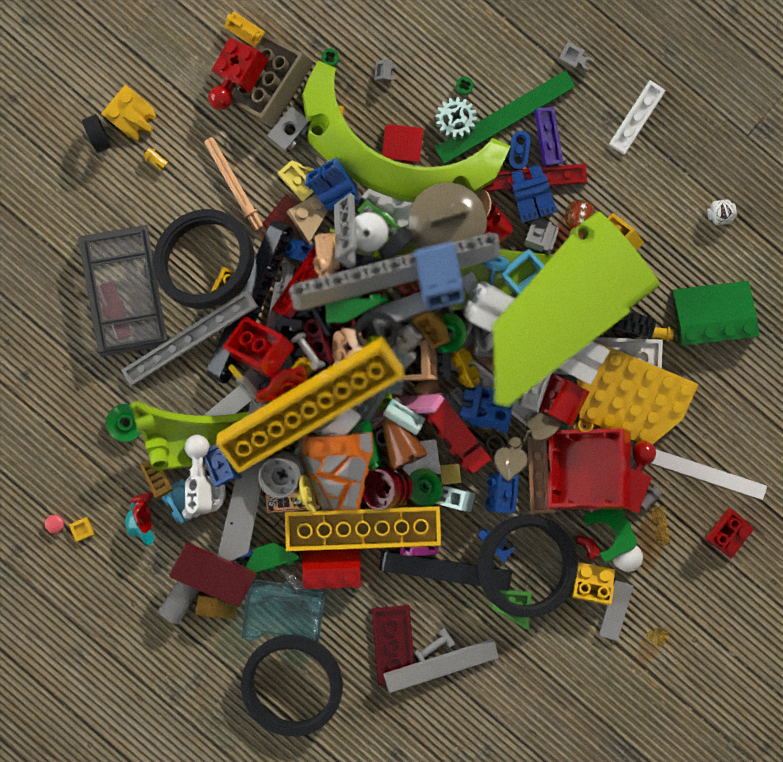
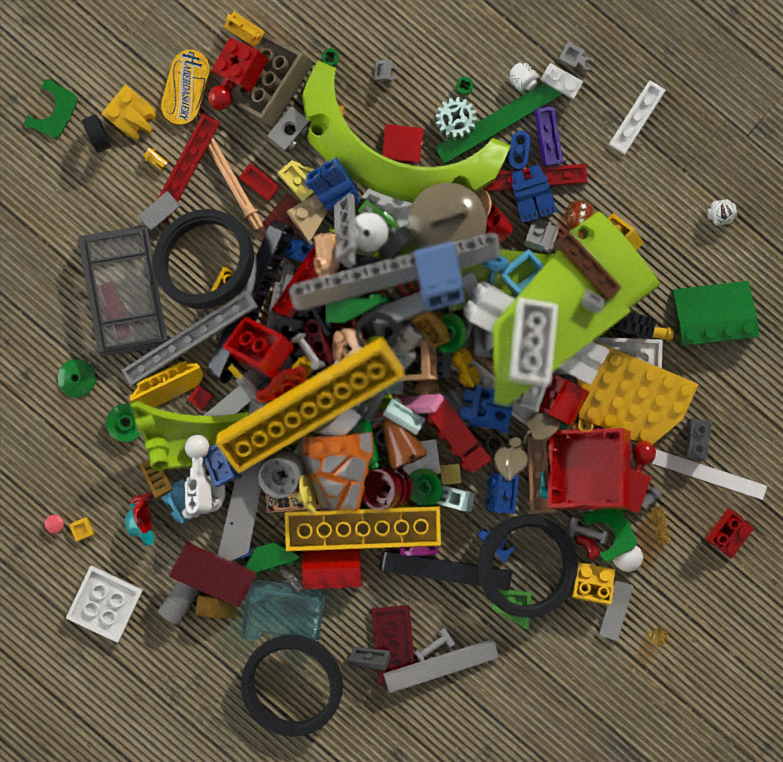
(57, 121): none -> green piece
(86, 379): none -> green dish
(104, 603): none -> white plate
(159, 210): none -> light grey tile
(167, 384): none -> yellow brick
(185, 87): none -> yellow tile
(190, 158): none -> red tile
(200, 398): none -> red tile
(259, 182): none -> red tile
(369, 658): none -> dark grey plate
(523, 77): none -> white head
(533, 342): none -> white brick
(543, 492): none -> teal hand
(561, 81): none -> white plate
(573, 527): none -> light grey piece
(587, 265): none -> reddish brown tile
(592, 302): none -> light grey plate
(698, 439): none -> dark grey brick

